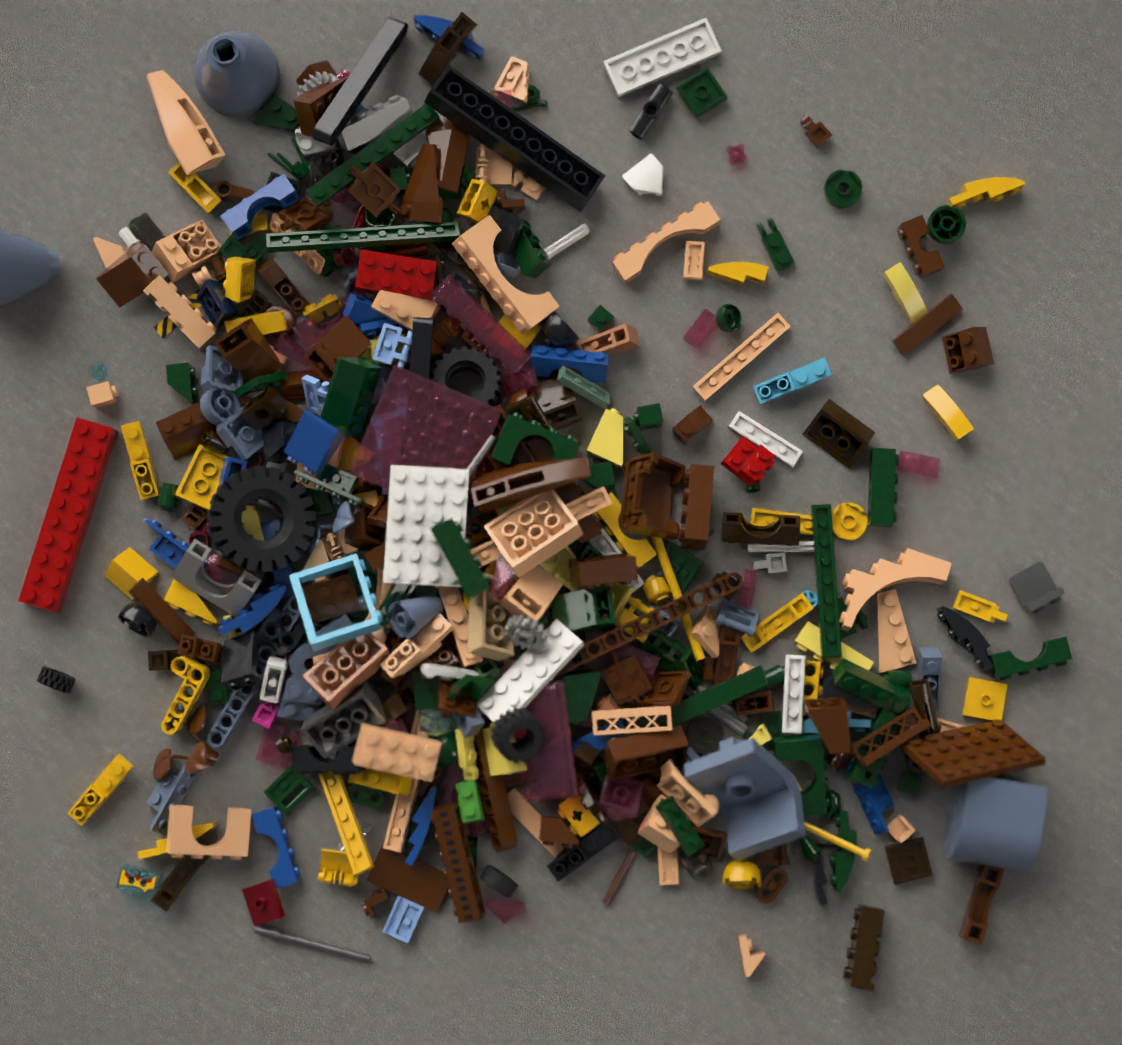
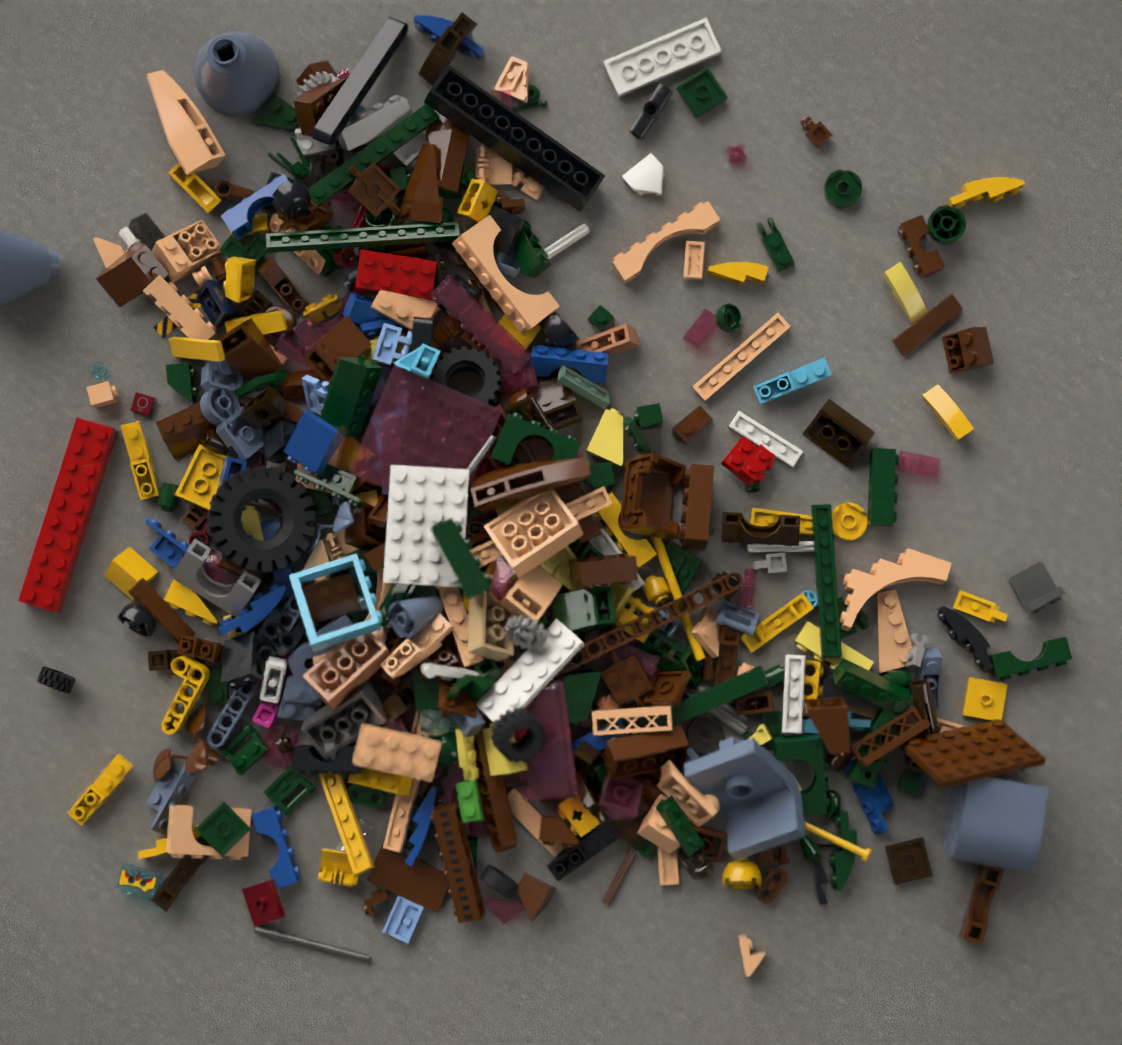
(142, 404): none -> dark red tile
(197, 348): none -> yellow tile
(223, 829): none -> dark green plate
(249, 753): none -> dark green plate
(291, 199): none -> black cylinder
(420, 360): none -> medium azure slope
(535, 894): none -> reddish brown slope
(864, 947): dark brown wedge -> none
(900, 829): light nougat panel -> none
(915, 654): none -> light grey plate

